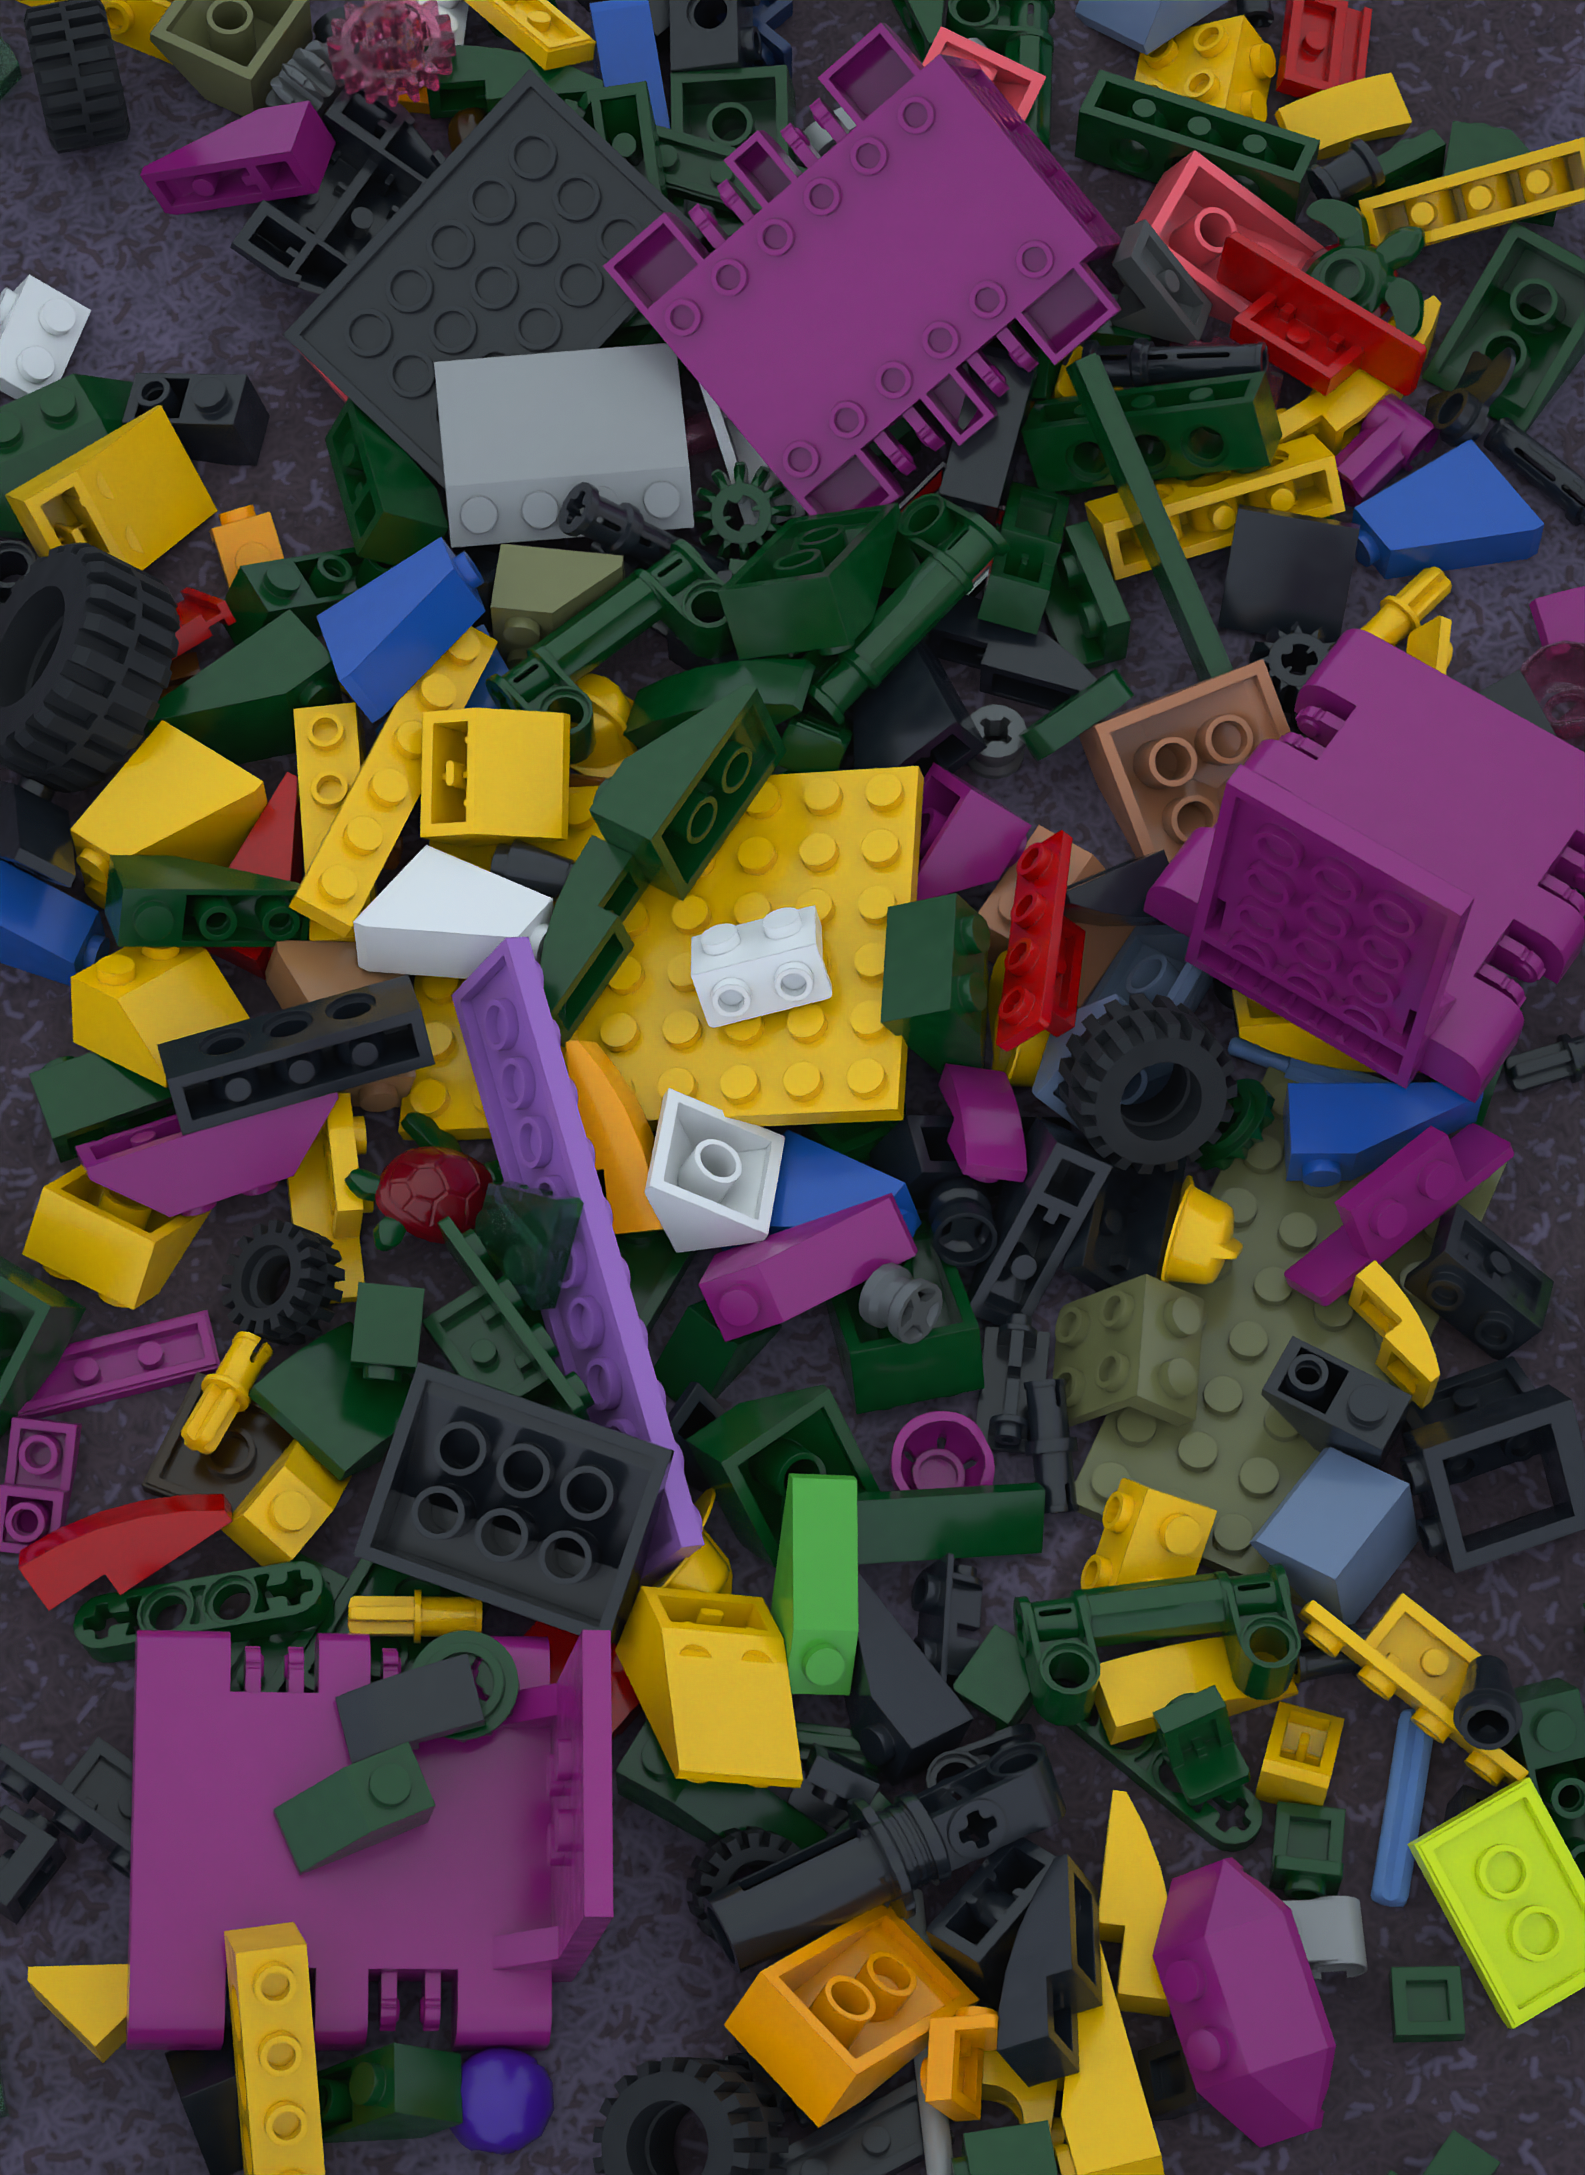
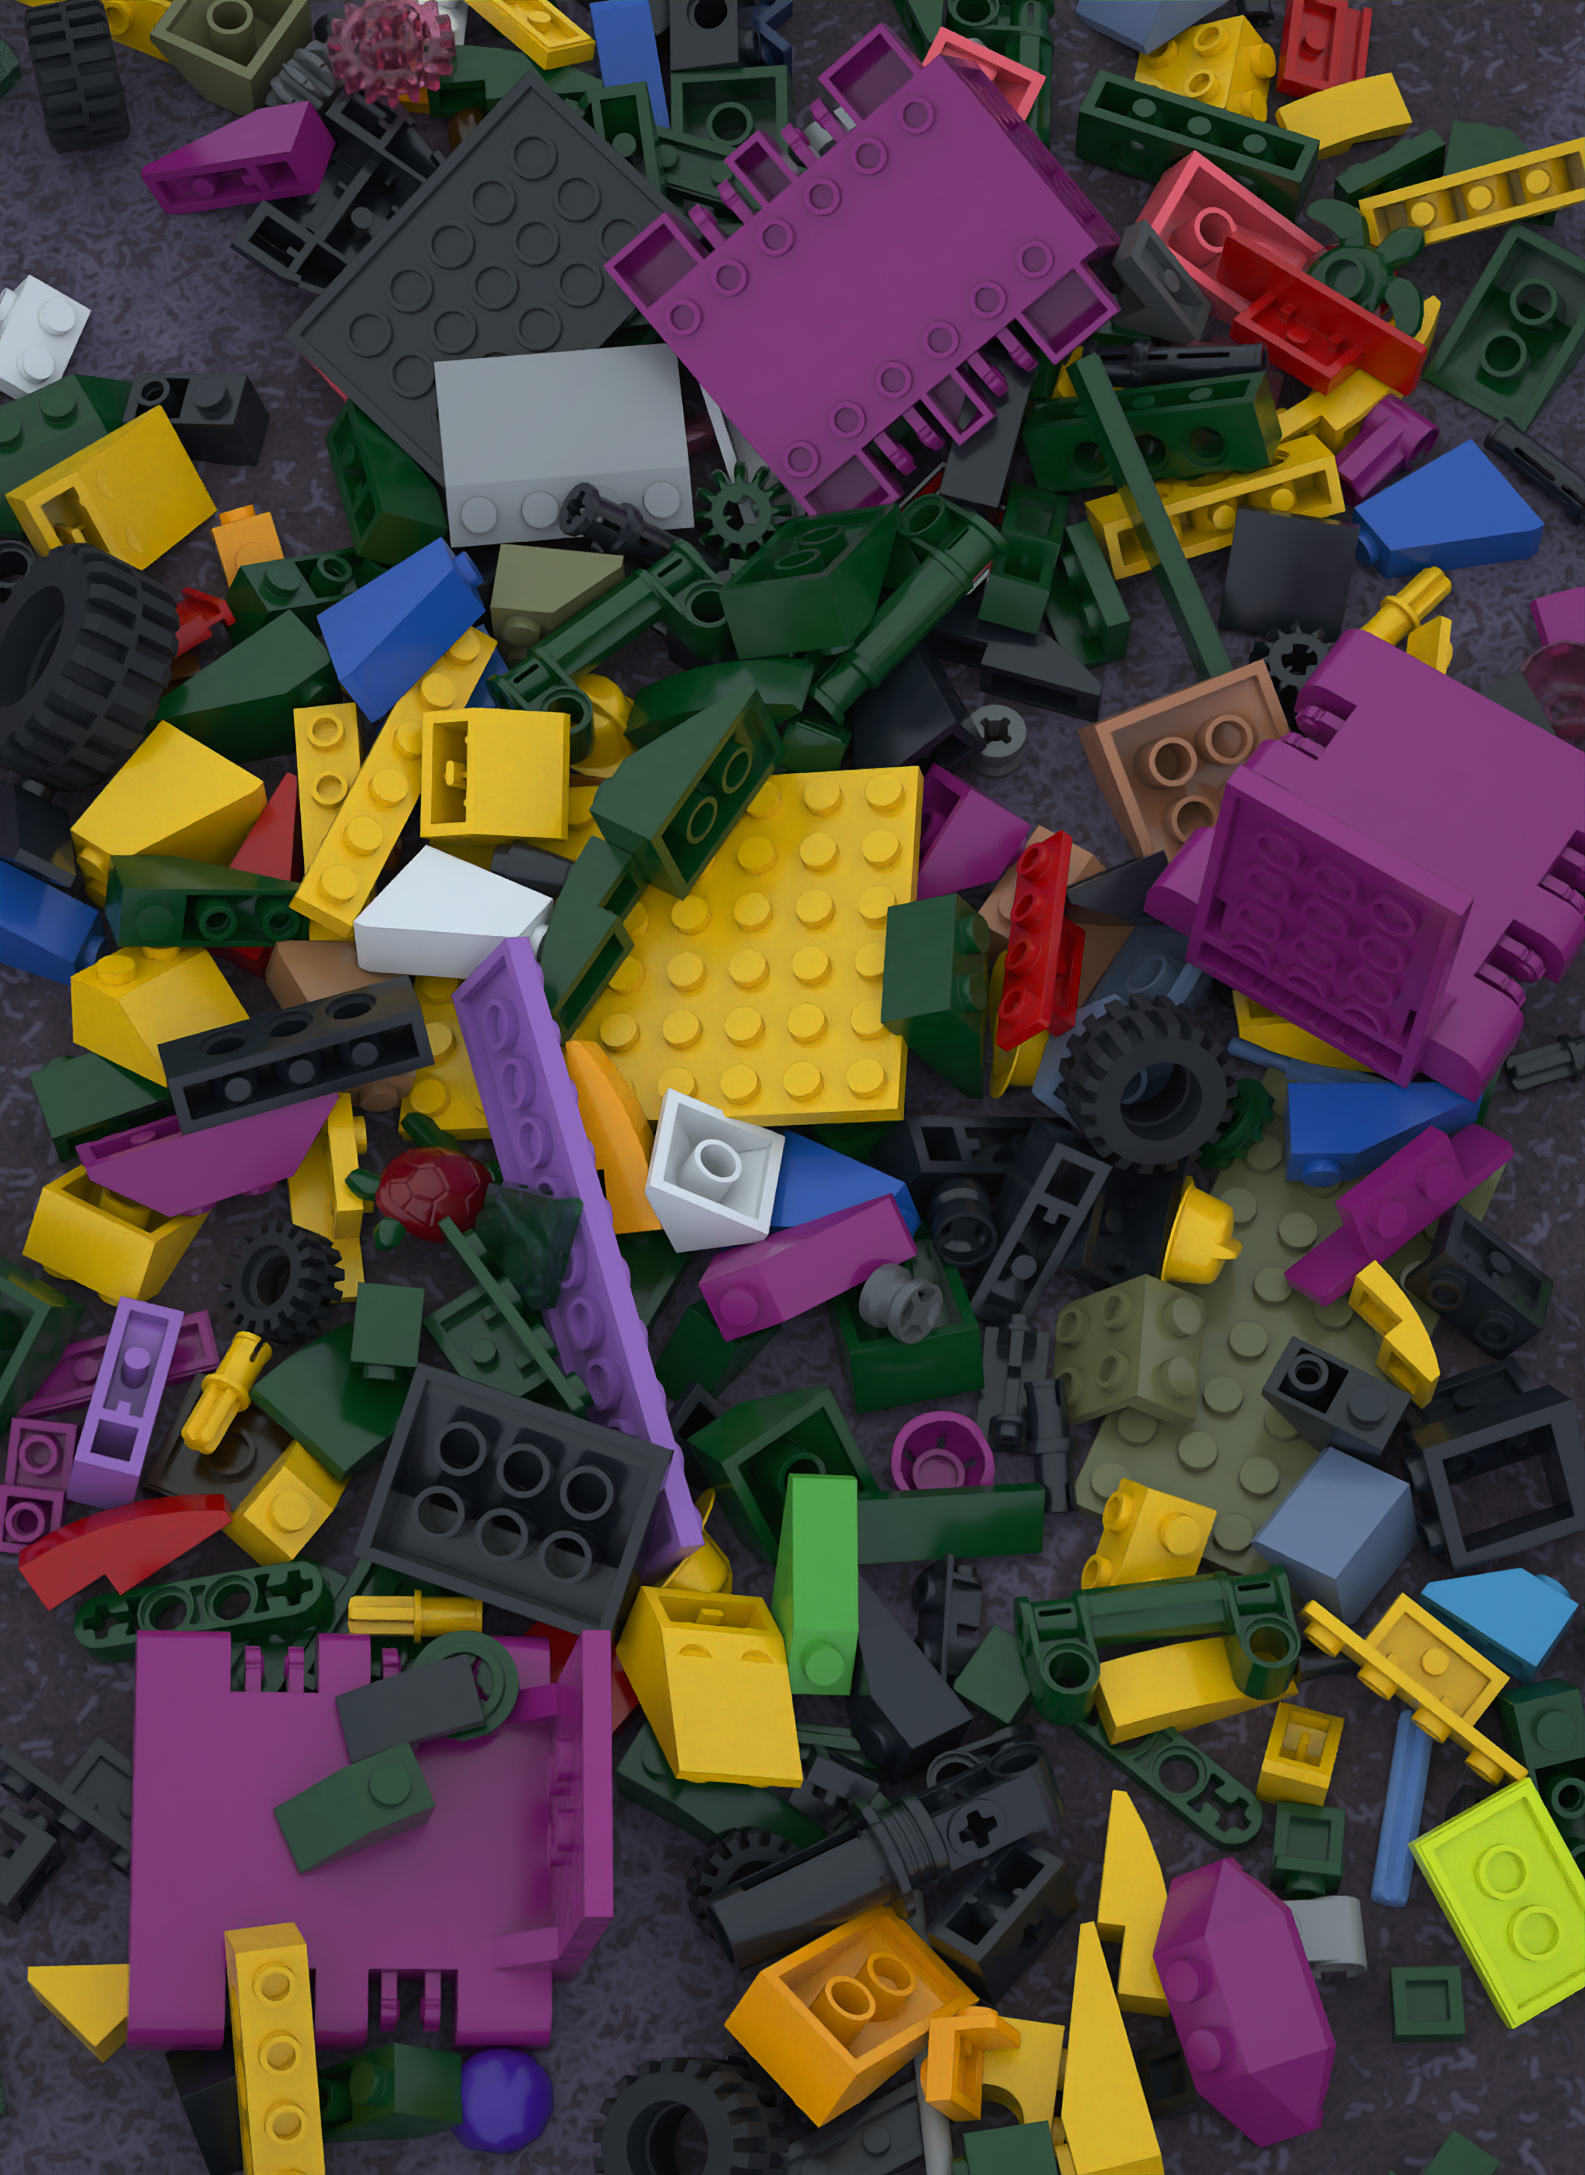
(124, 1404): none -> medium lavender slope
(760, 966): white bracket -> none
(986, 1124): magenta slope -> none
(1051, 1976): black slope -> none
(1076, 715): dark green beam -> none
(1200, 1745): dark green bracket -> none
(1346, 173): black bush -> none
(1465, 410): black plate -> none
(1487, 1705): black cone -> none
(1504, 1616): none -> dark azure slope

